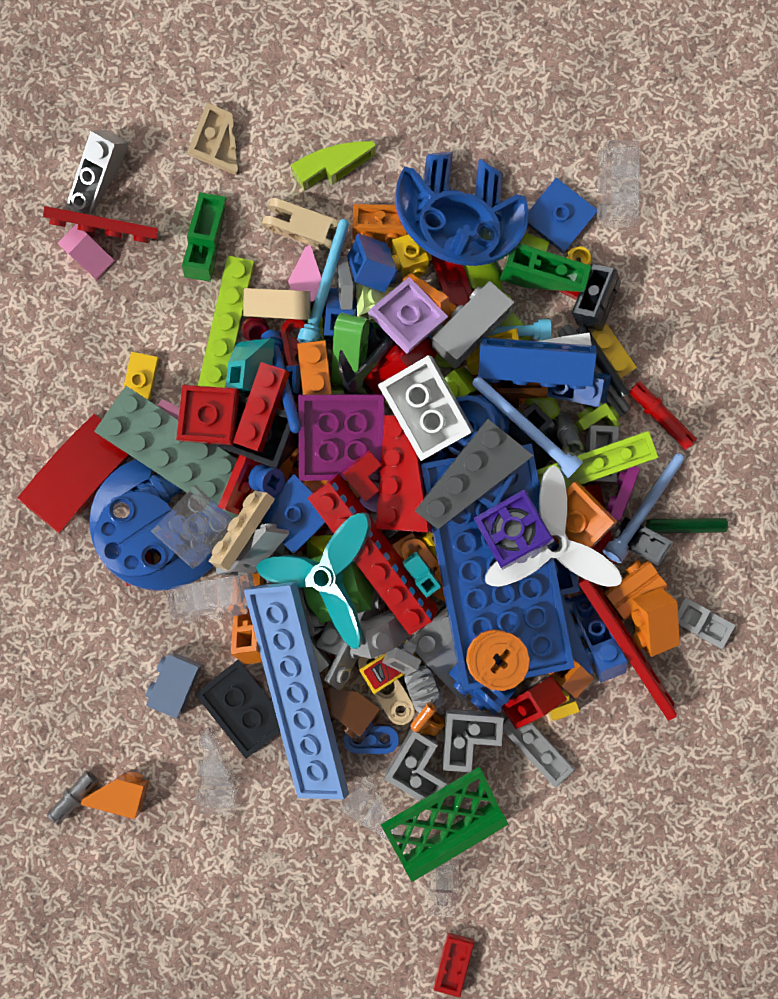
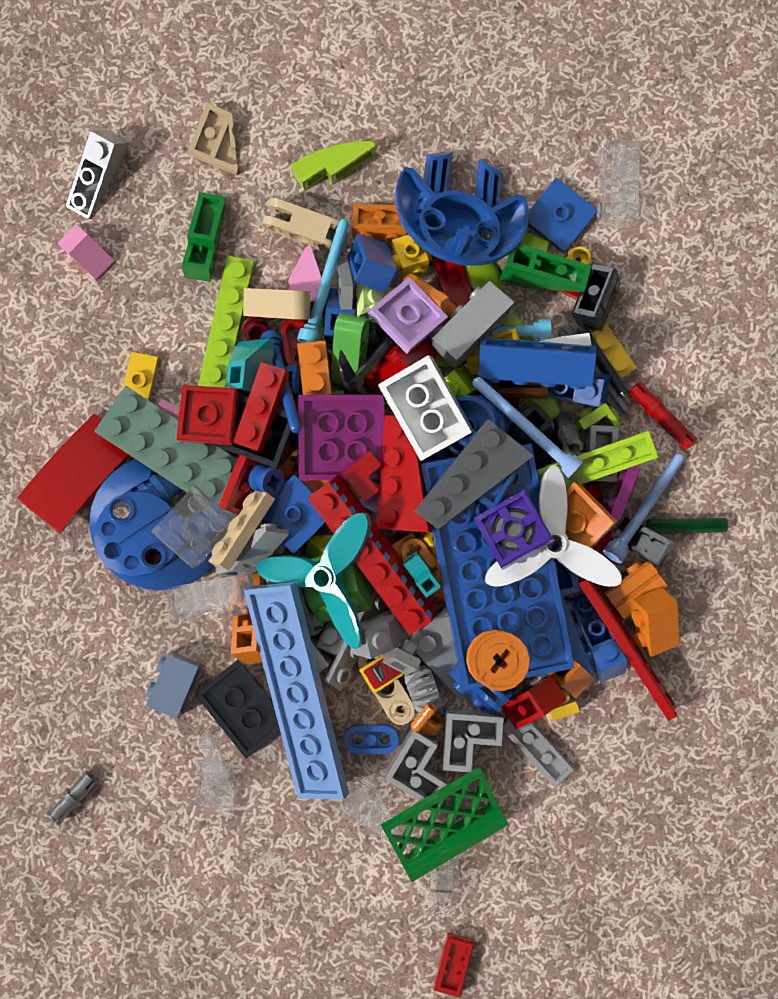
(90, 222): red wing -> none
(120, 796): orange slope -> none
(352, 710): reddish brown slope -> none
(704, 623): light grey slope -> none

